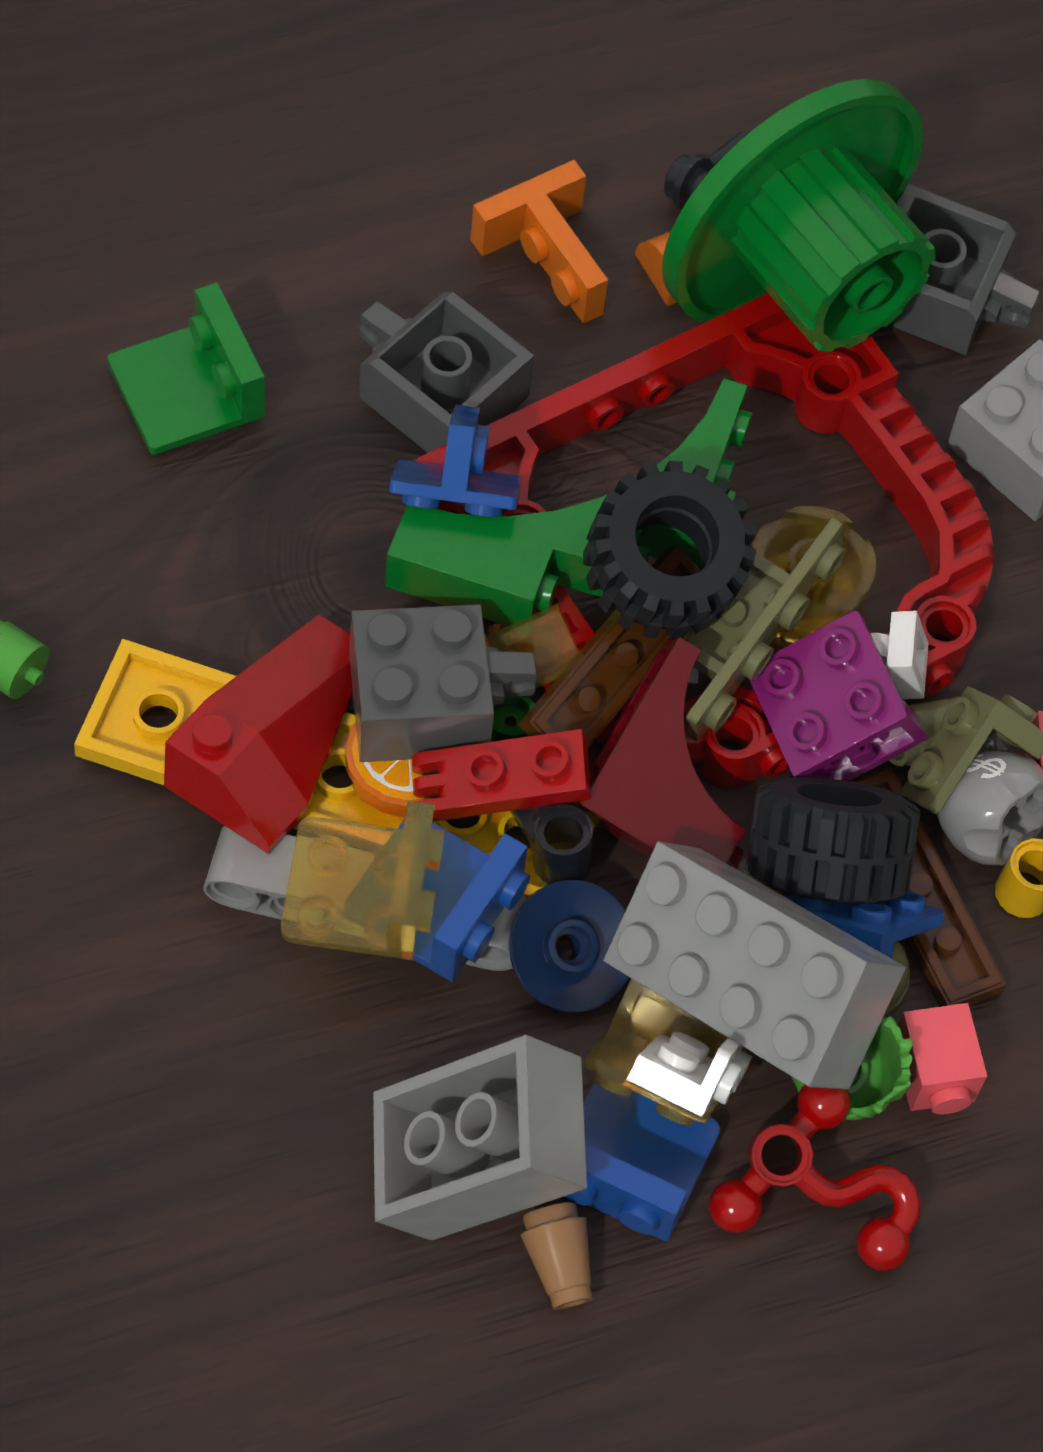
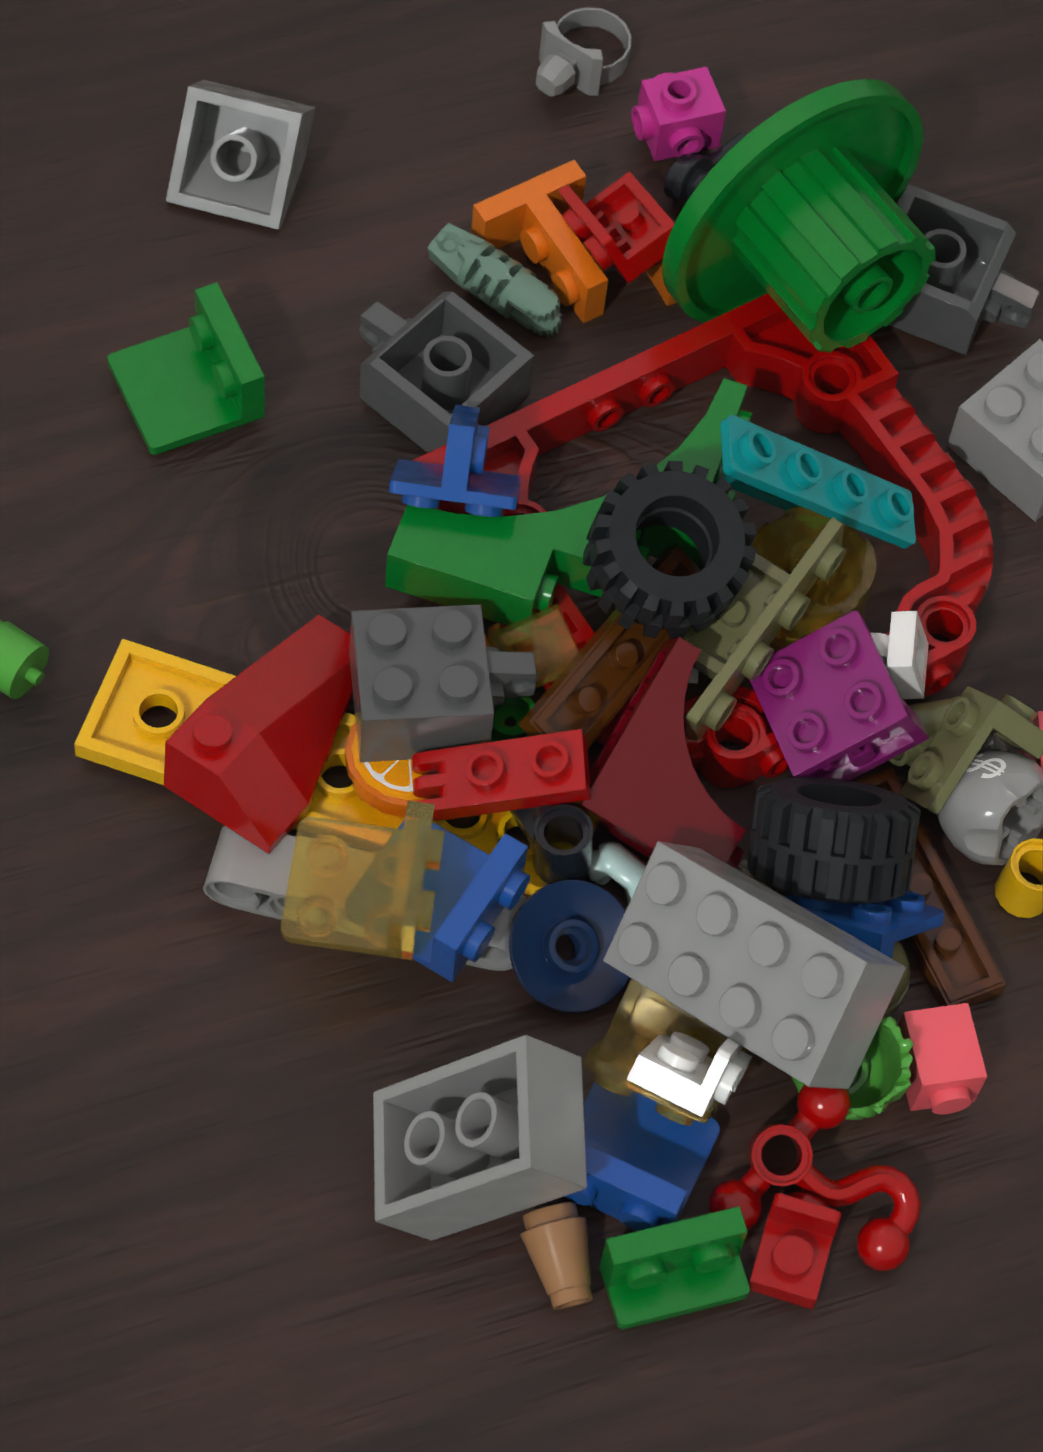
(239, 153): none -> light grey slope
(496, 279): none -> sand green hinge
(569, 64): none -> light grey piece
(616, 863): none -> light aqua arm
(620, 226): none -> red bracket
(675, 1268): none -> green bracket
(679, 113): none -> dark pink brick
(794, 1248): none -> red bracket
(796, 475): none -> teal bracket

